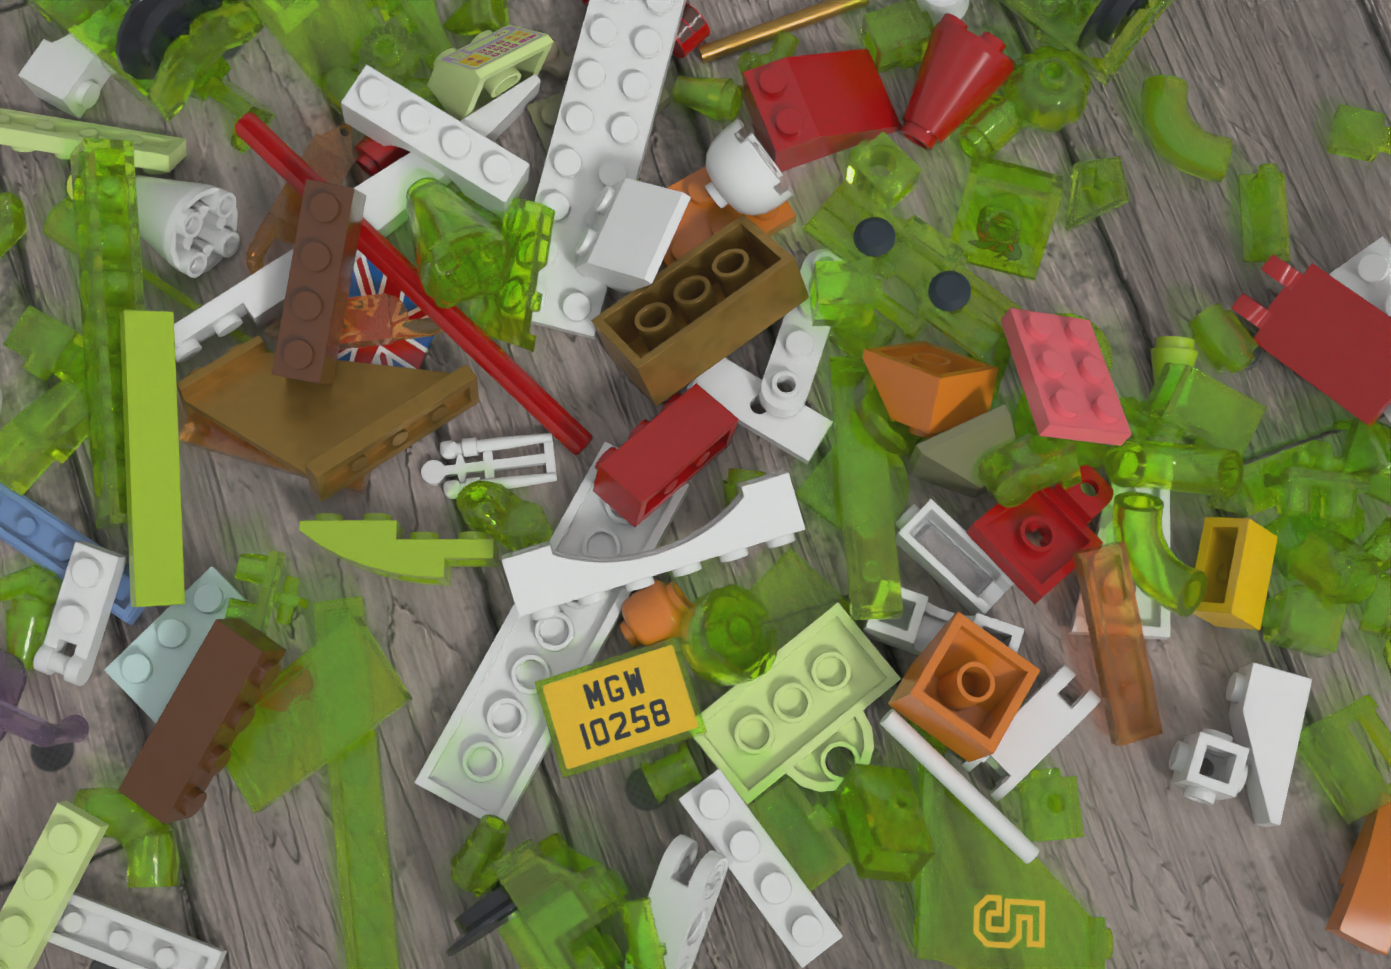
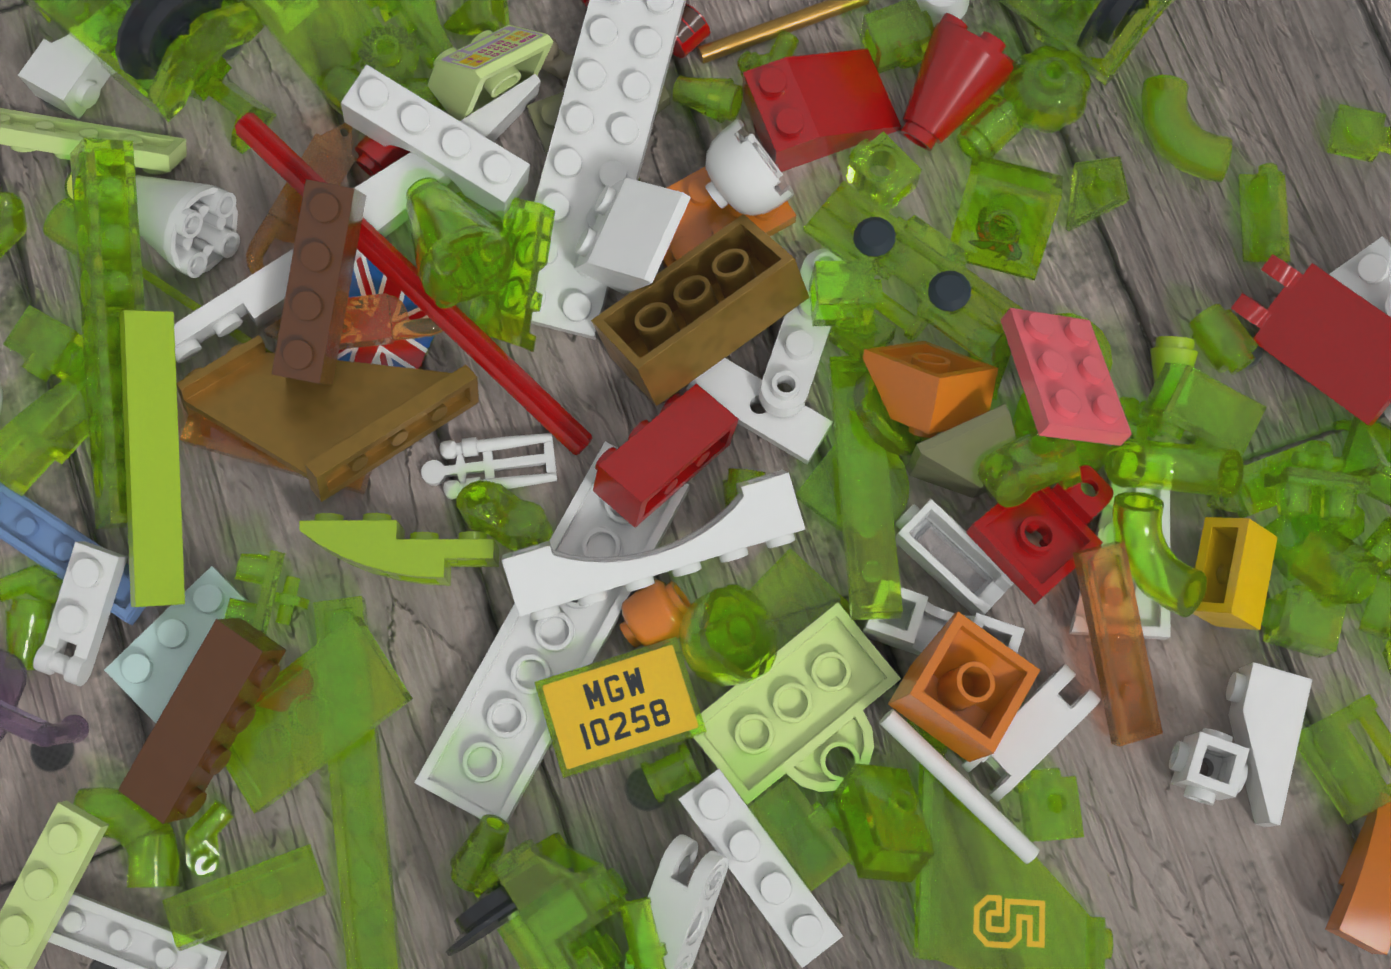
(202, 840): none -> clear neon green arm
(244, 897): none -> clear neon green tile

